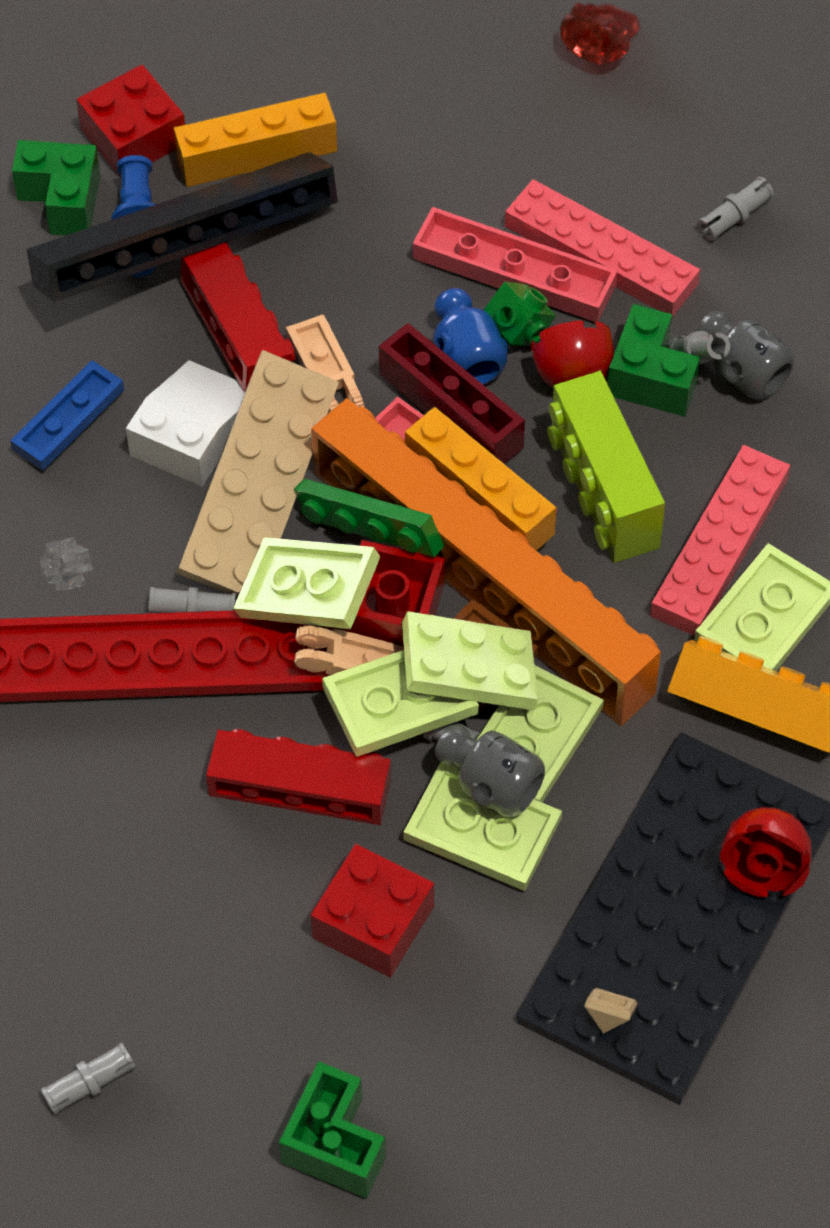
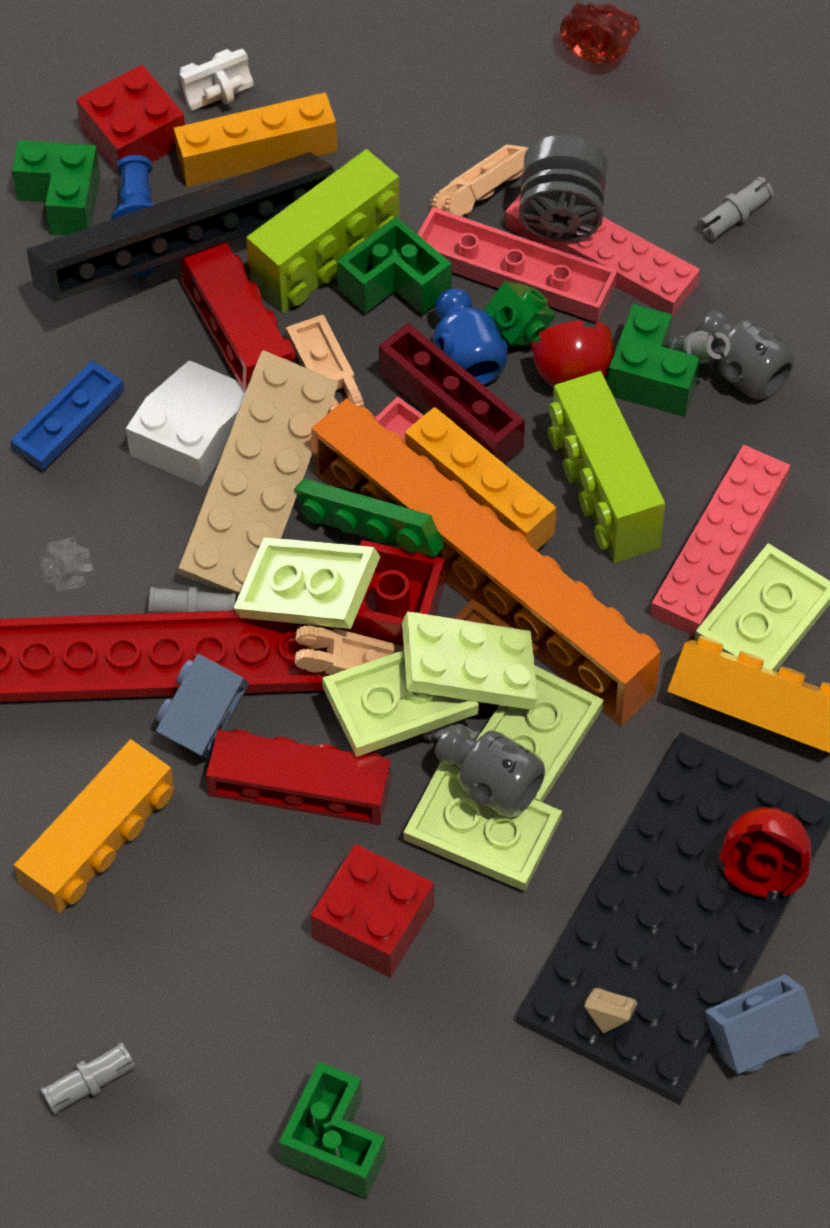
(95, 827): none -> light orange brick
(201, 705): none -> sand blue brick
(216, 79): none -> white hips
(305, 240): none -> lime brick
(390, 262): none -> green brick
(481, 180): none -> light nougat hinge
(563, 188): none -> dark grey wheel
(762, 1024): none -> sand blue brick

